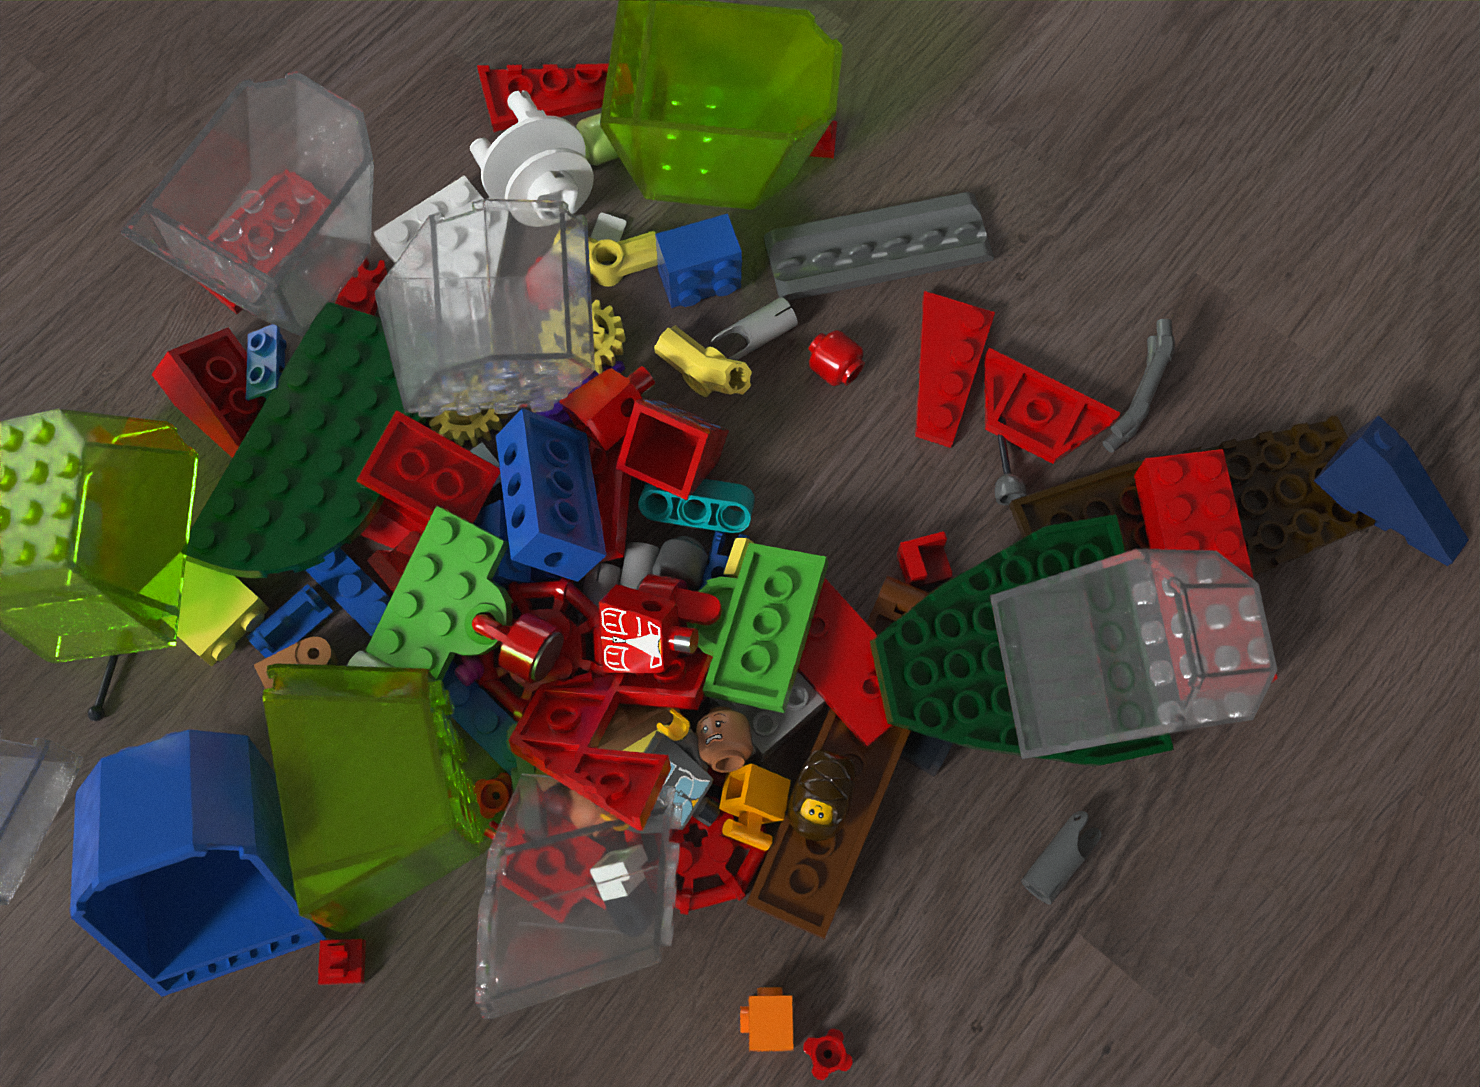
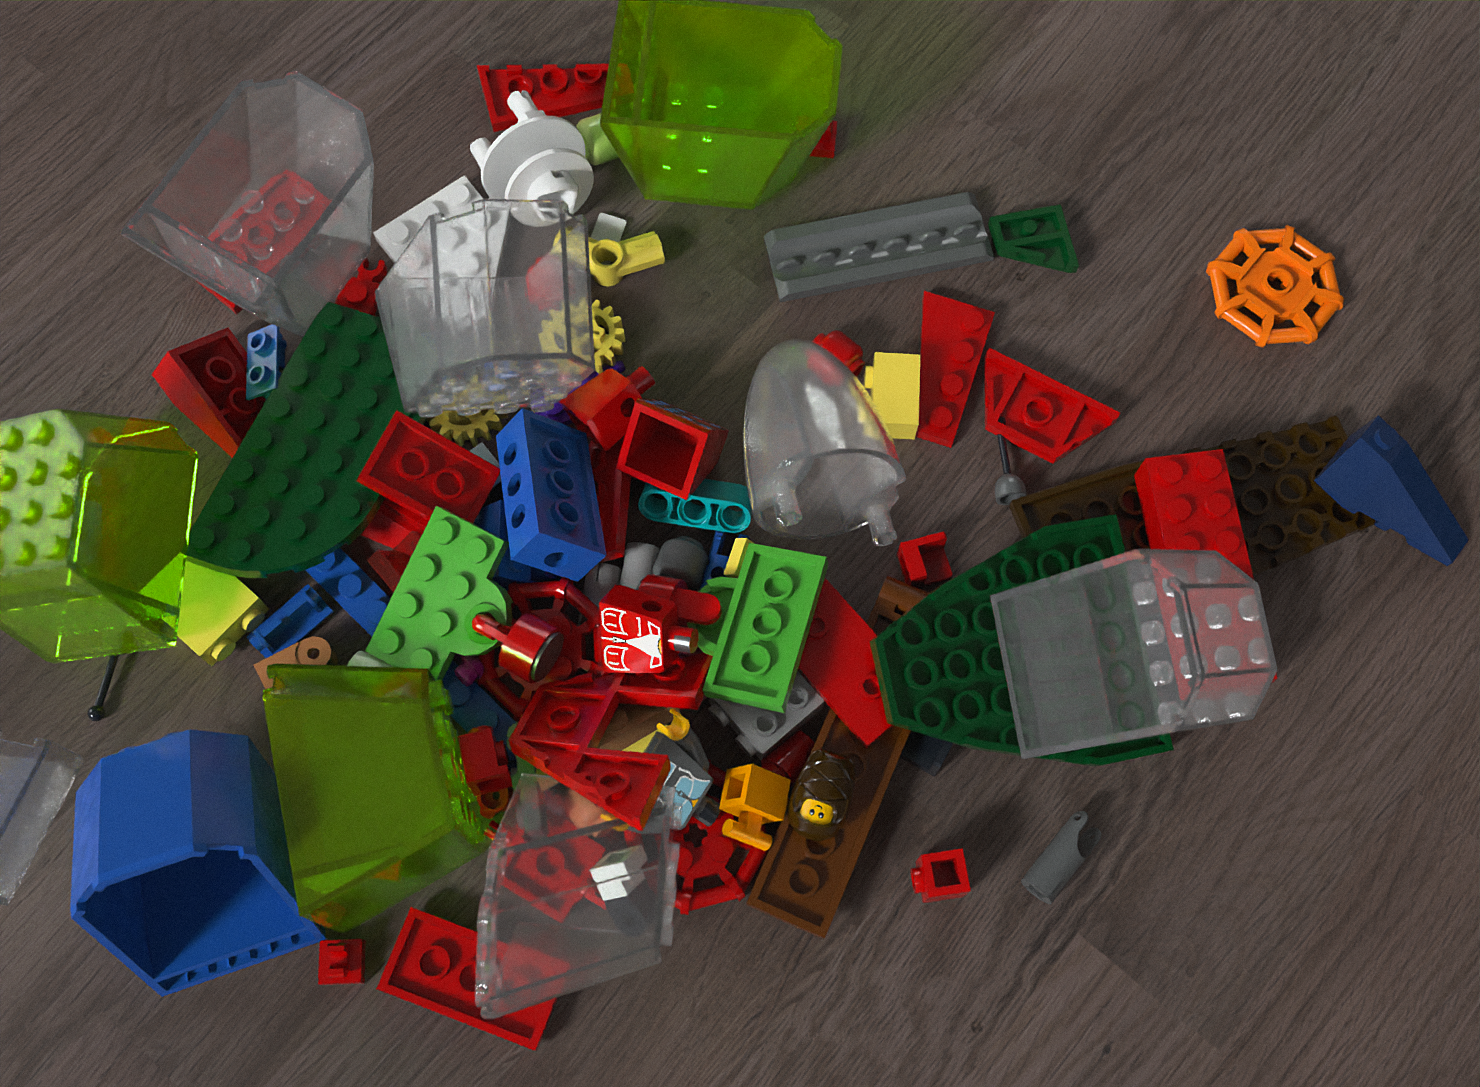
(437, 970): none -> red plate
(484, 761): none -> red brick
(699, 261): blue brick -> none
(702, 367): light yellow piece -> none
(724, 739): nougat head -> none
(761, 326): light grey piece -> none
(768, 1020): orange brick -> none
(789, 756): none -> red cone
(817, 448): none -> clear windscreen
(839, 1060): red plate -> none
(895, 391): none -> light yellow brick
(941, 876): none -> red brick
(1035, 238): none -> dark green wing
(1160, 352): dark grey piece -> none
(1271, 304): none -> orange plate

